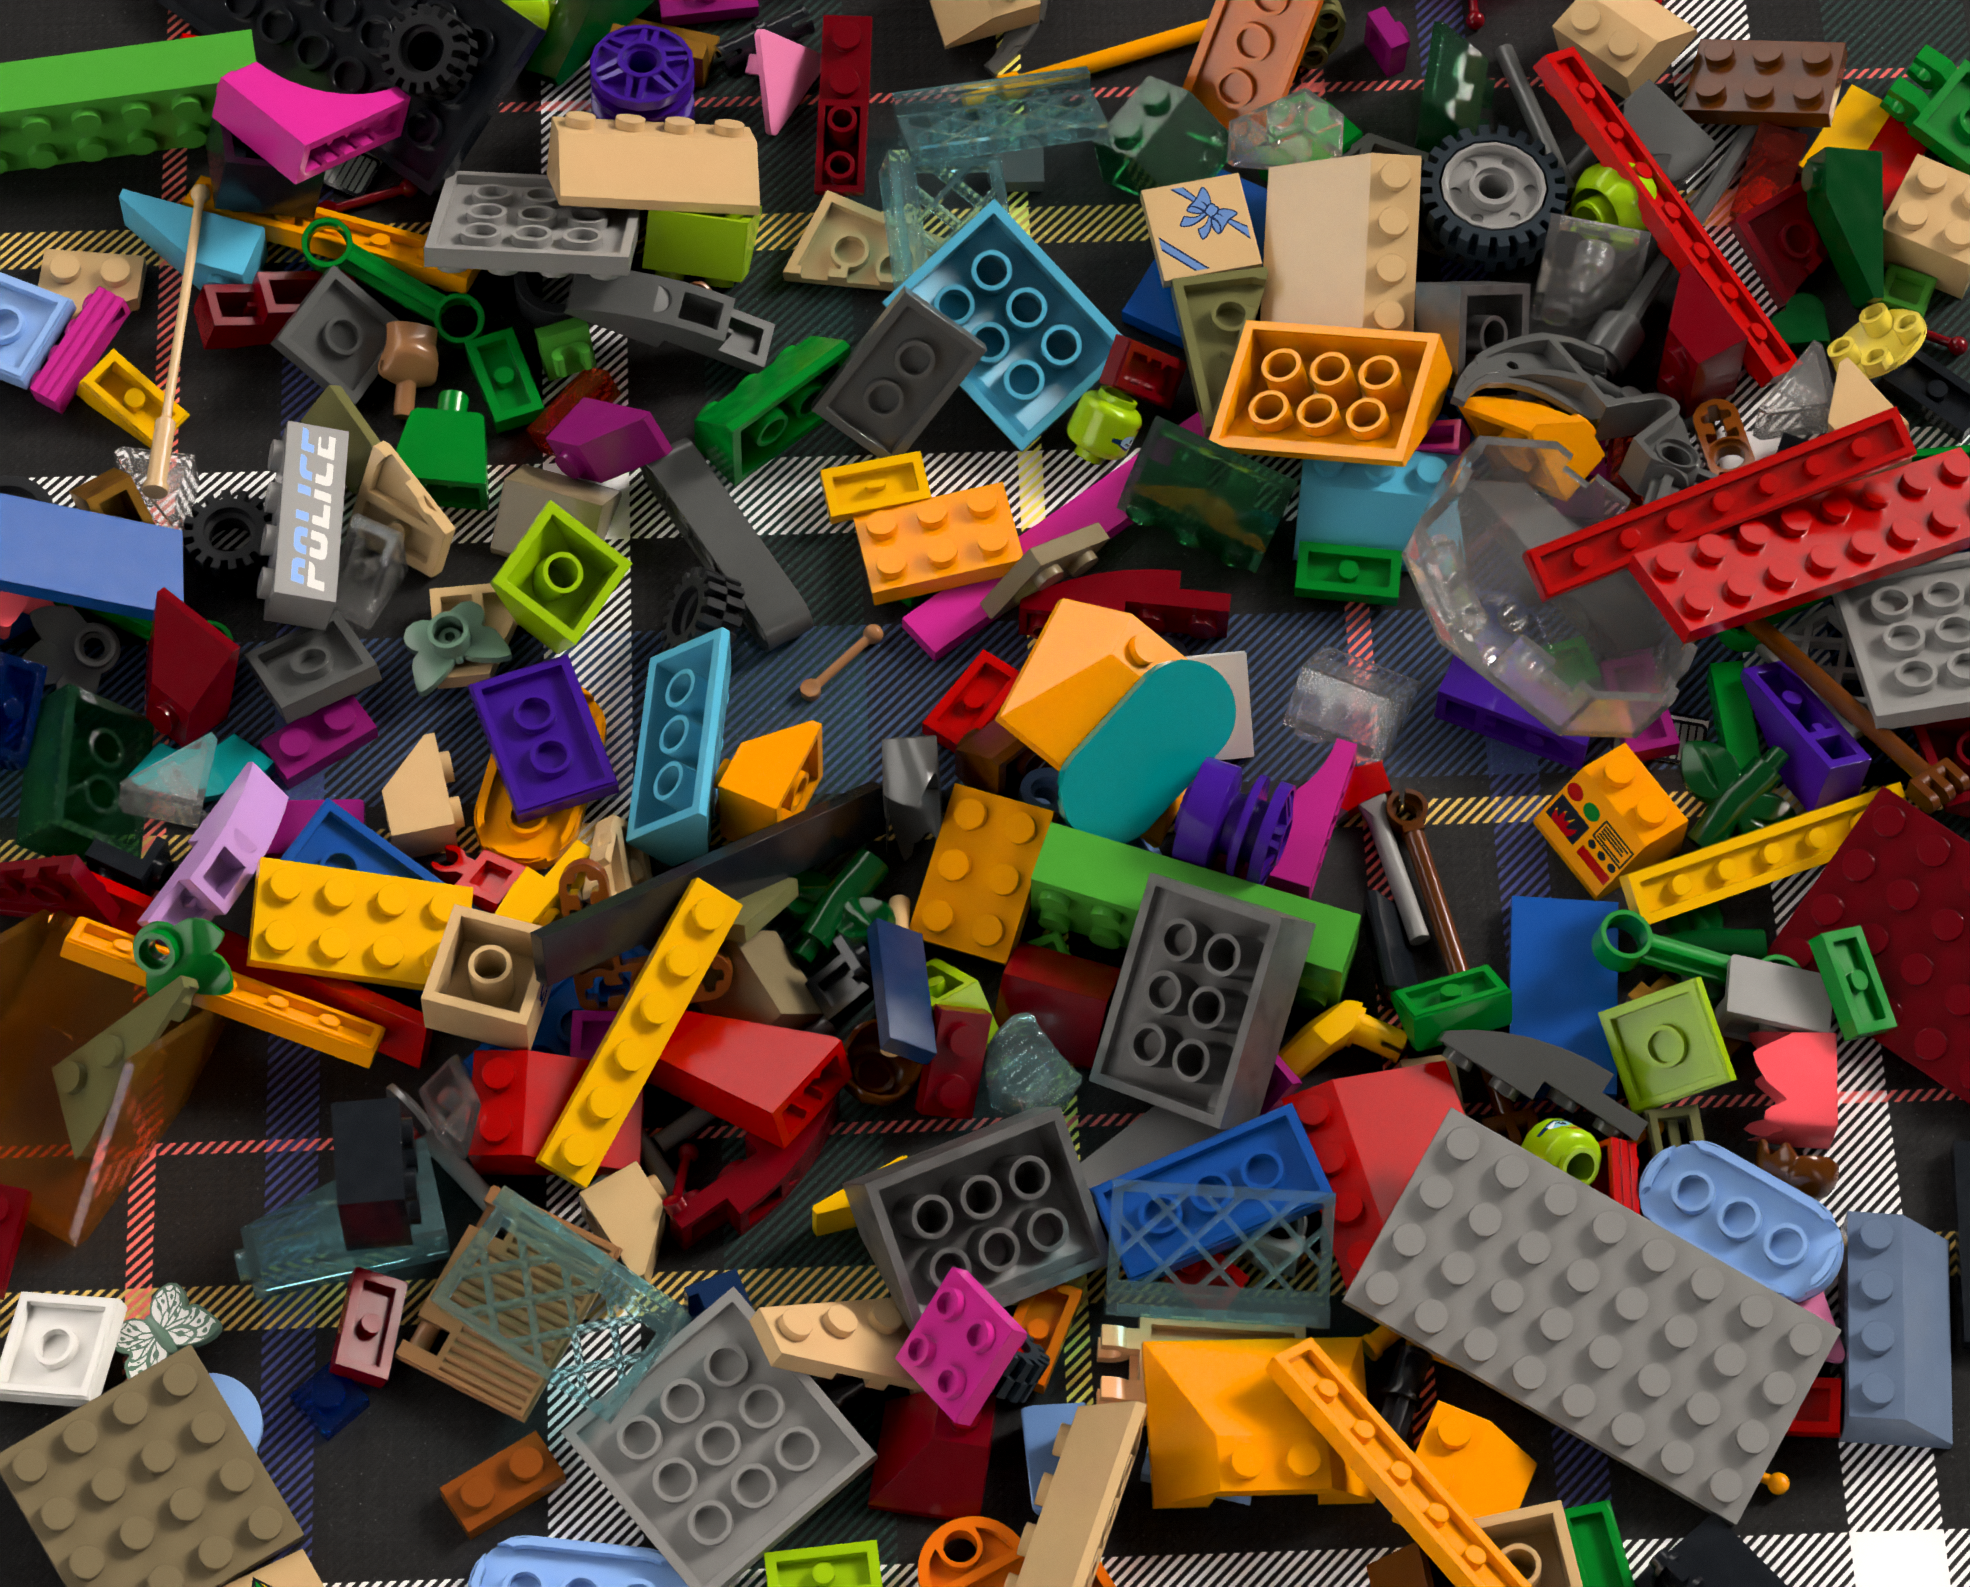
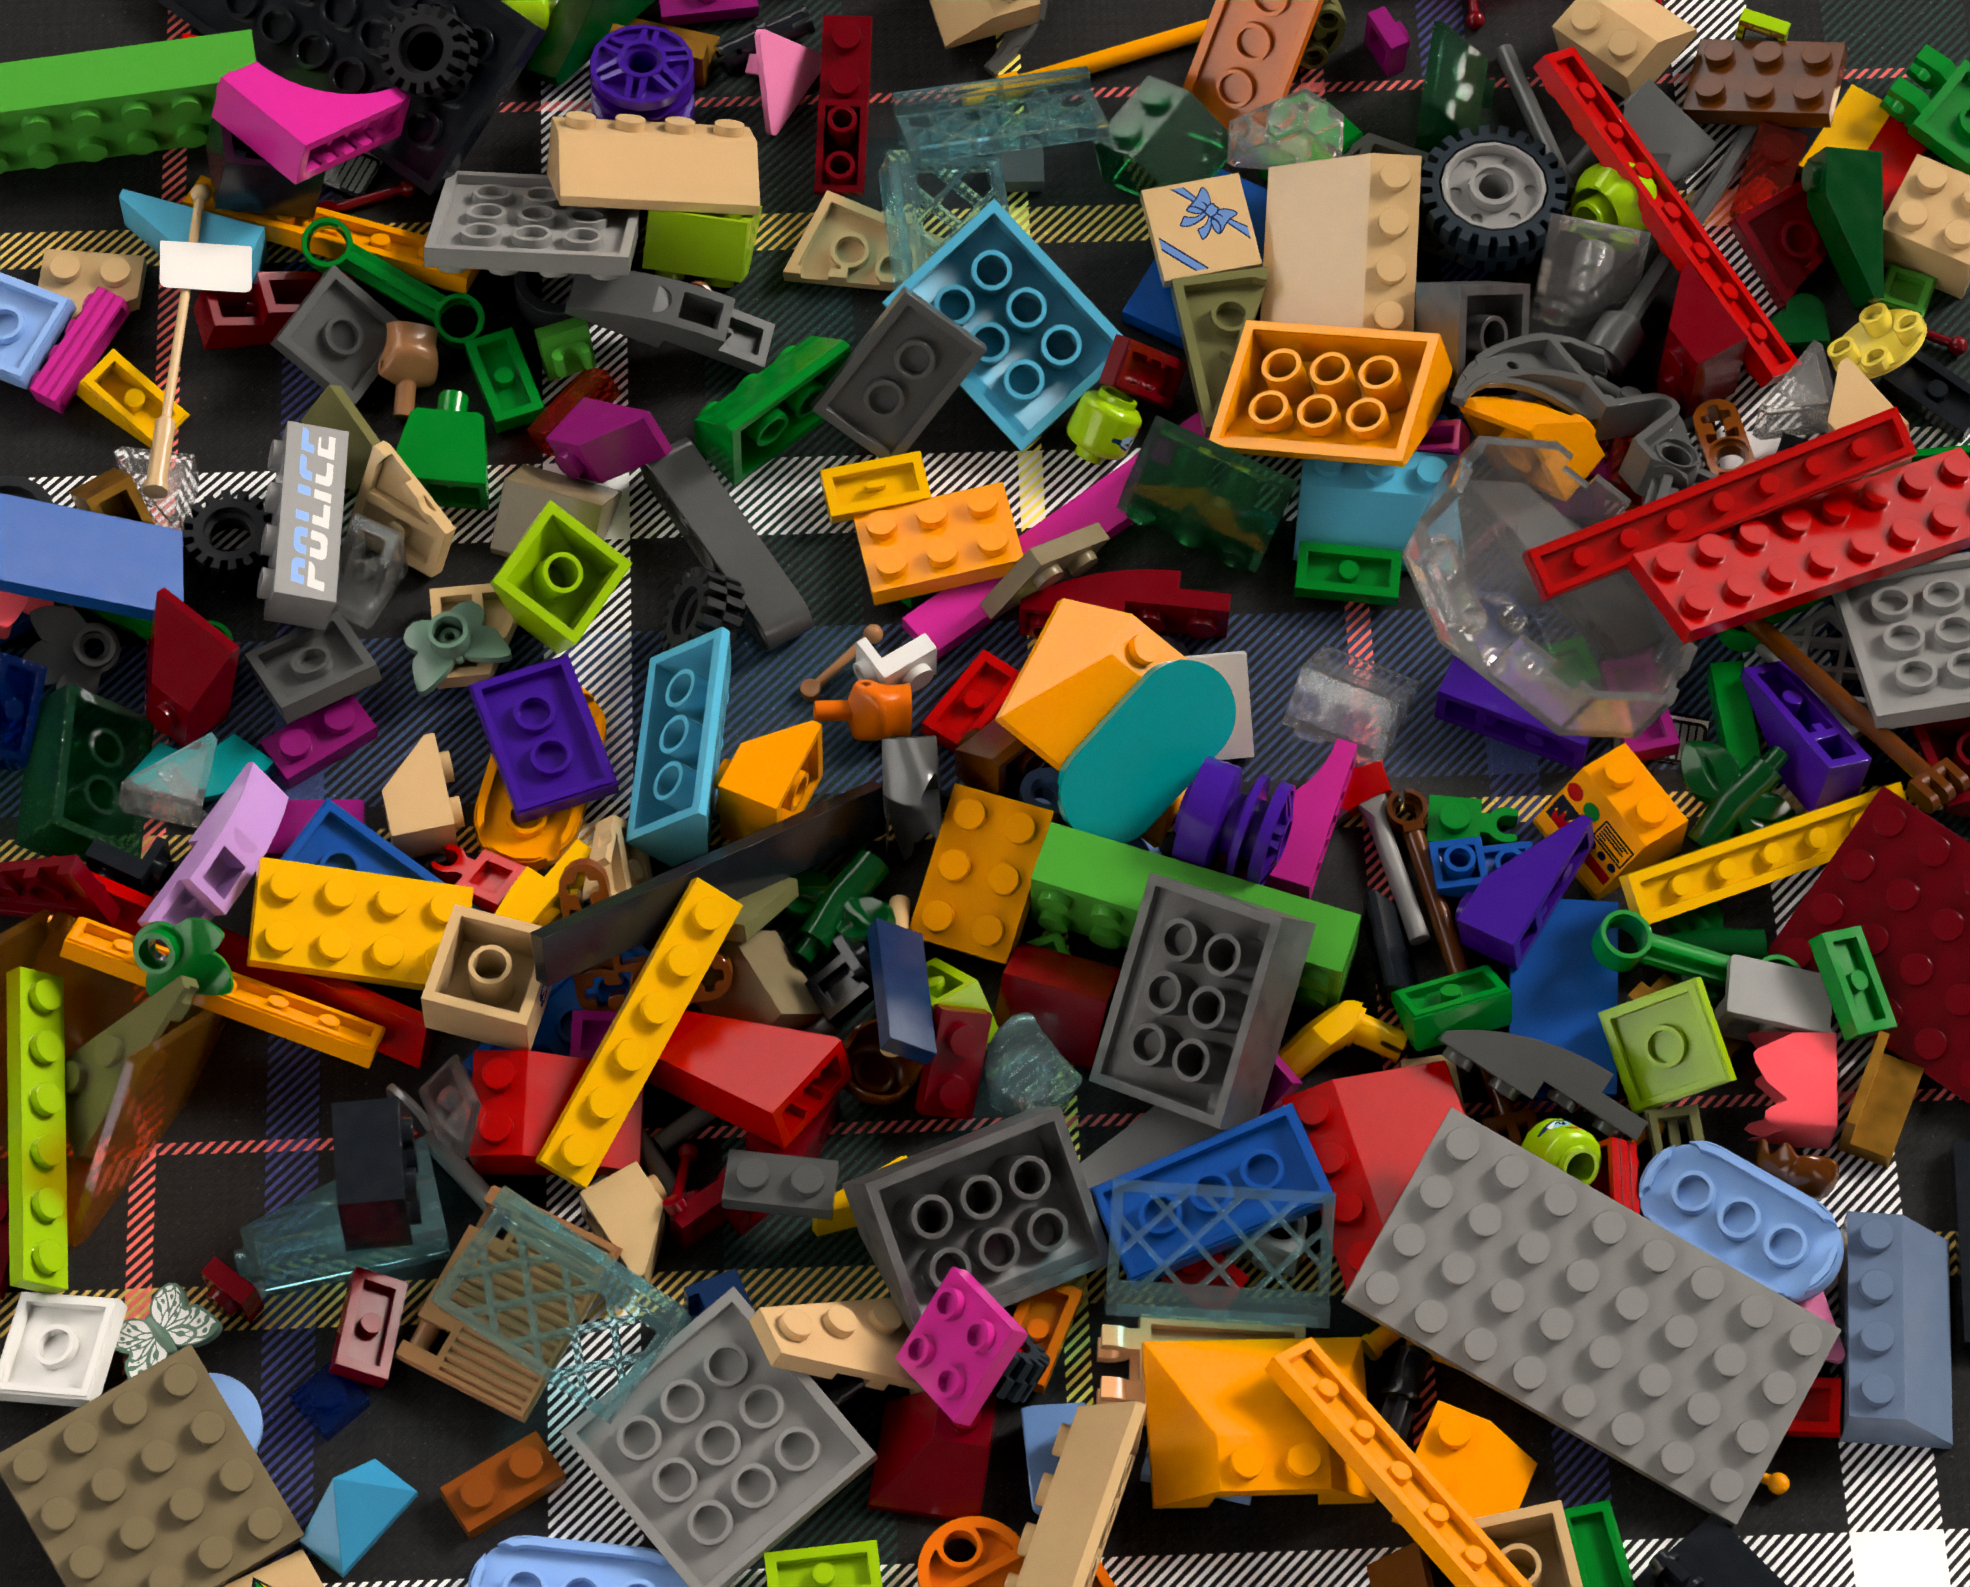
(36, 1131): none -> lime plate
(205, 266): none -> white sticker
(230, 1291): none -> dark red plate
(355, 1514): none -> dark azure slope
(780, 1184): none -> dark grey plate
(871, 711): none -> orange piece
(910, 664): none -> white bracket
(1462, 818): none -> green plate
(1463, 862): none -> blue slope
(1521, 895): none -> dark purple slope
(1759, 26): none -> lime tile
(1880, 1106): none -> pearl gold panel

